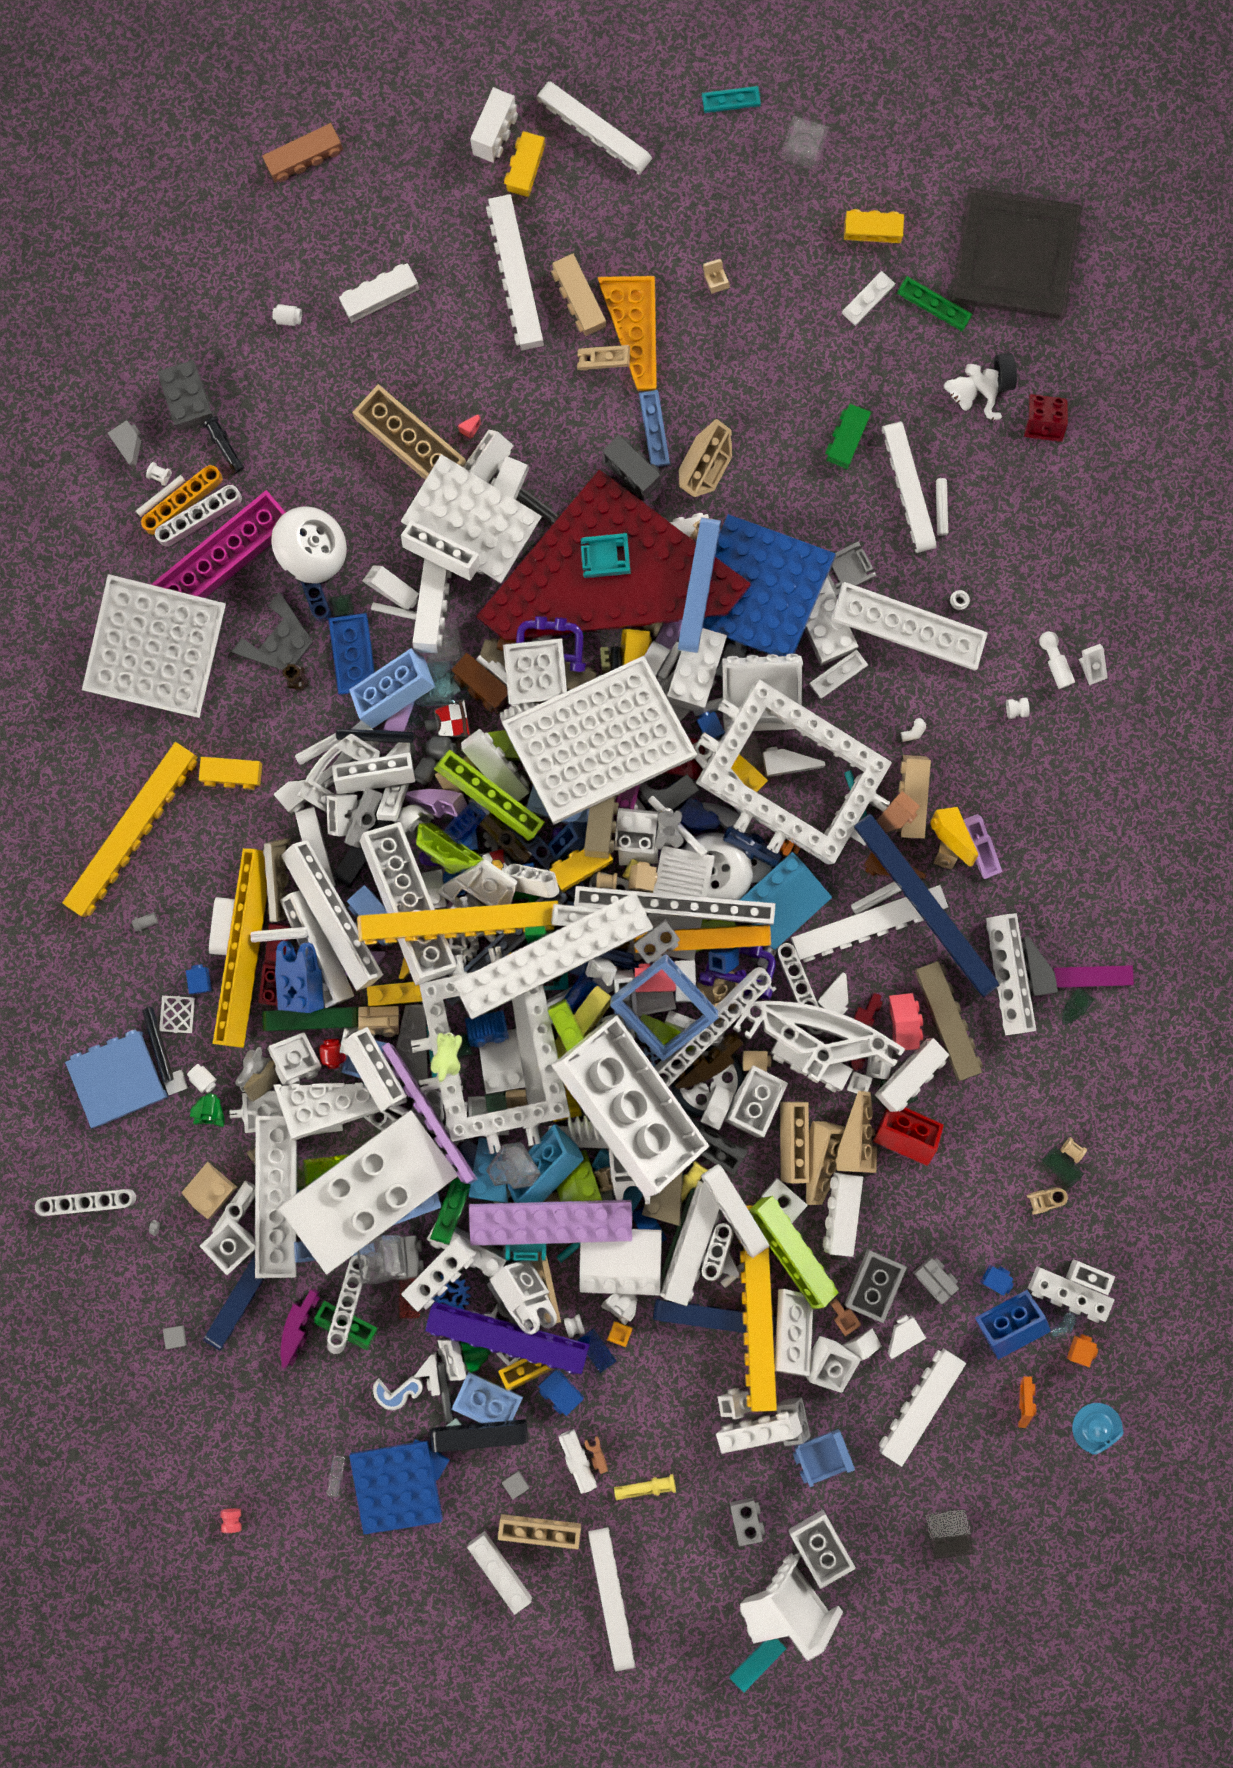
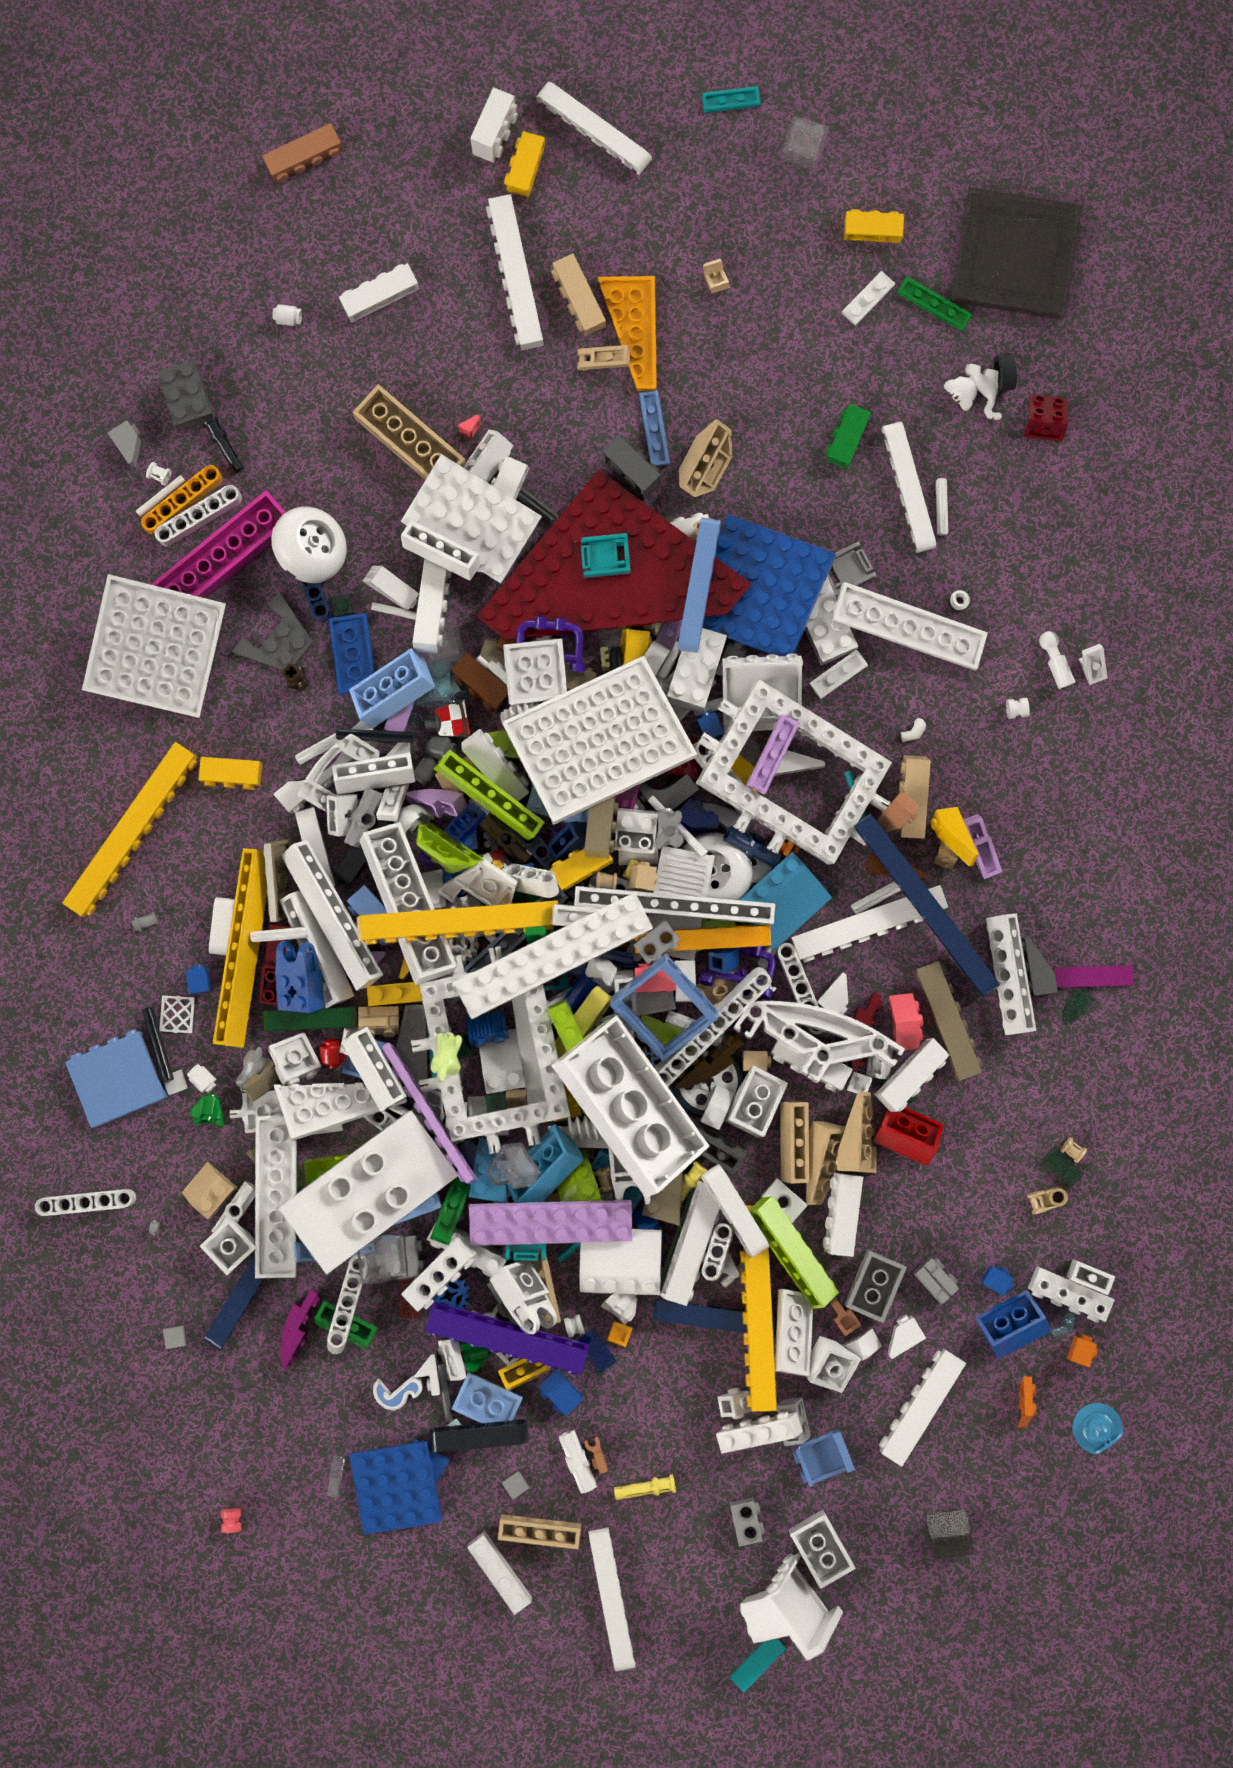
(773, 754): none -> lavender tile

